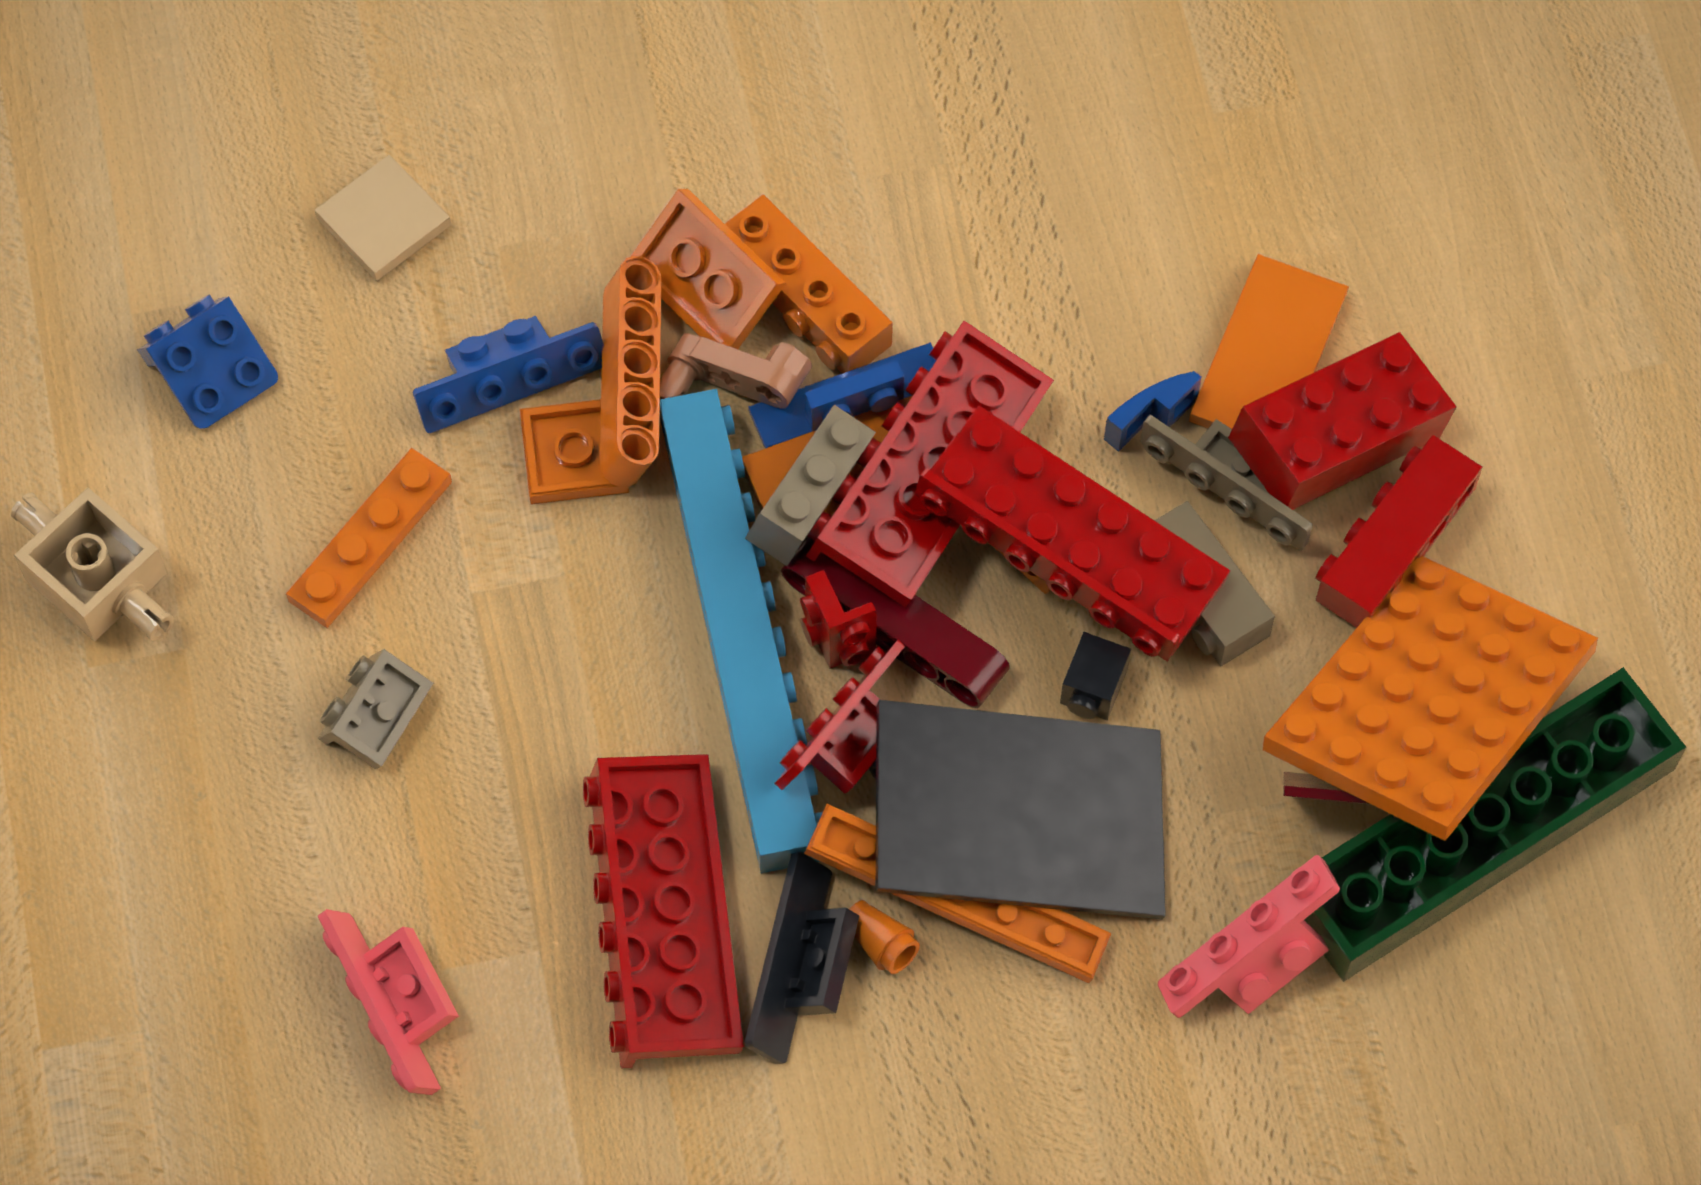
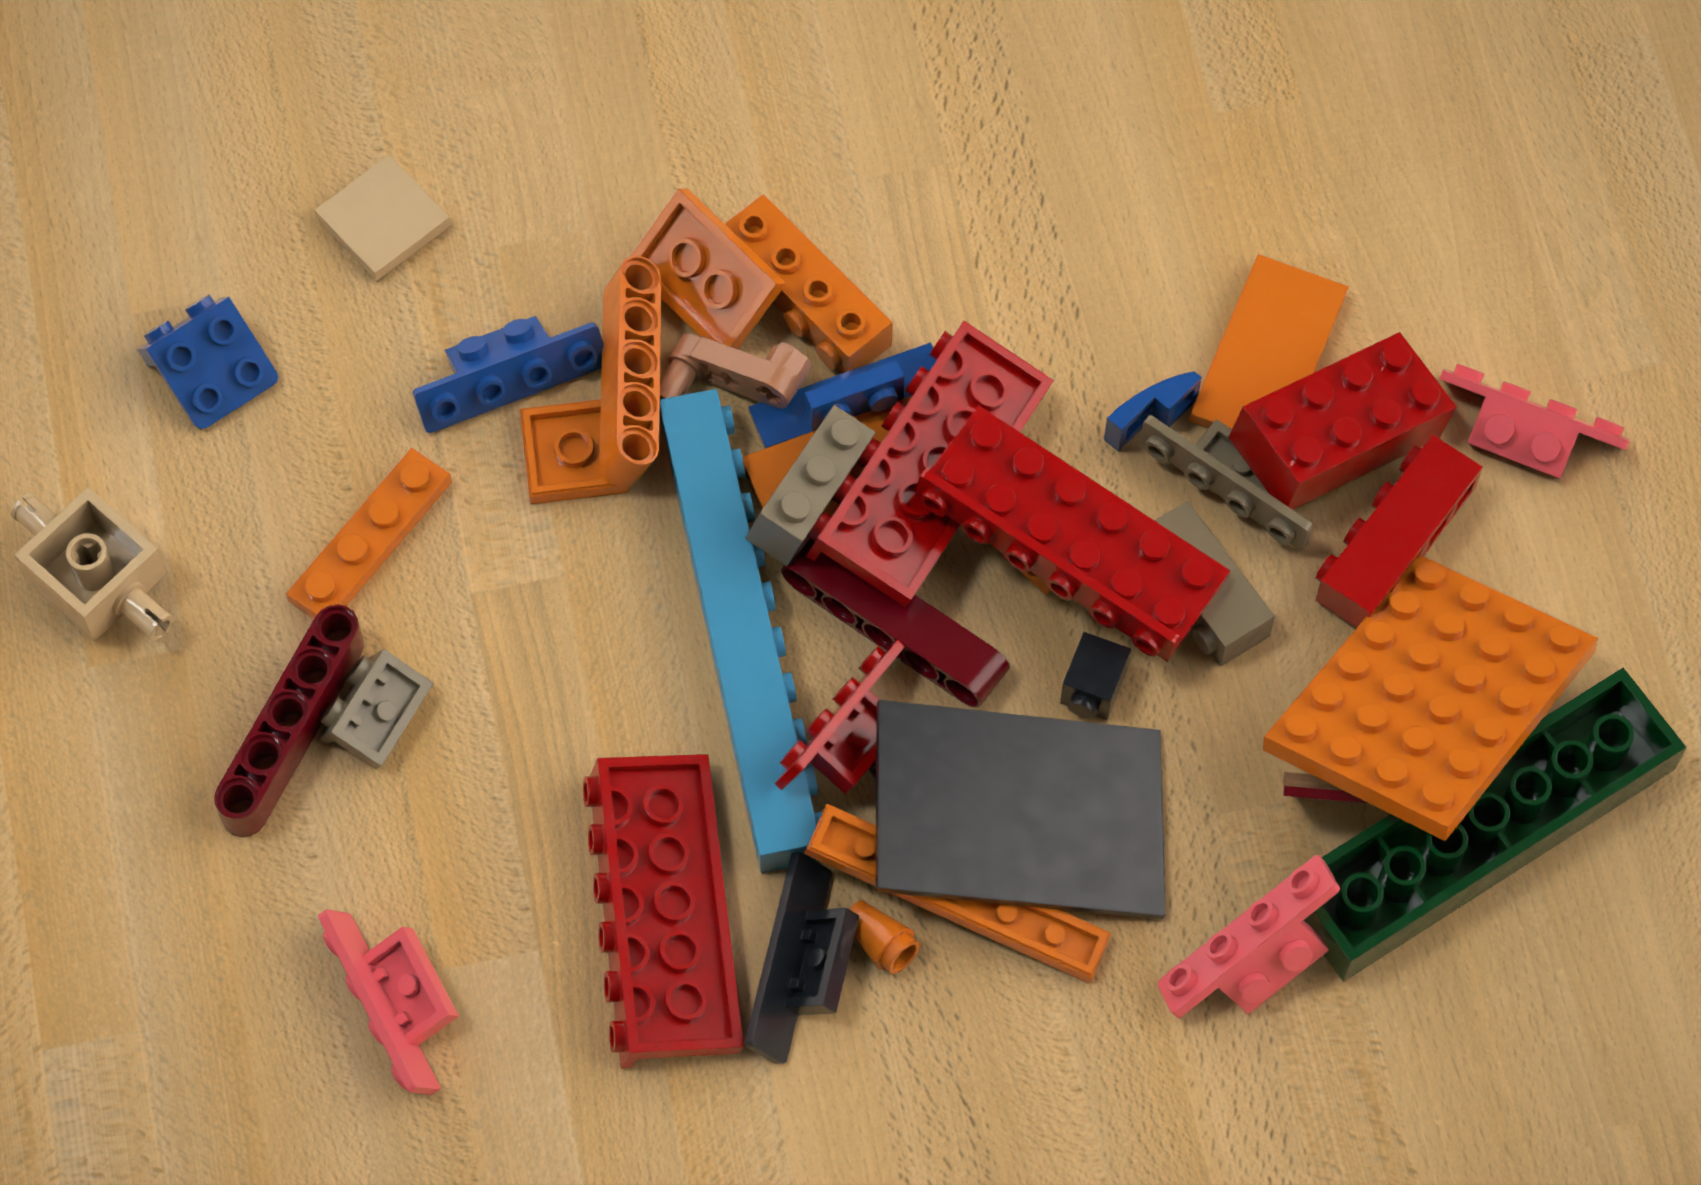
(290, 742): none -> dark red beam
(841, 635): red bracket -> none
(1527, 430): none -> coral bracket

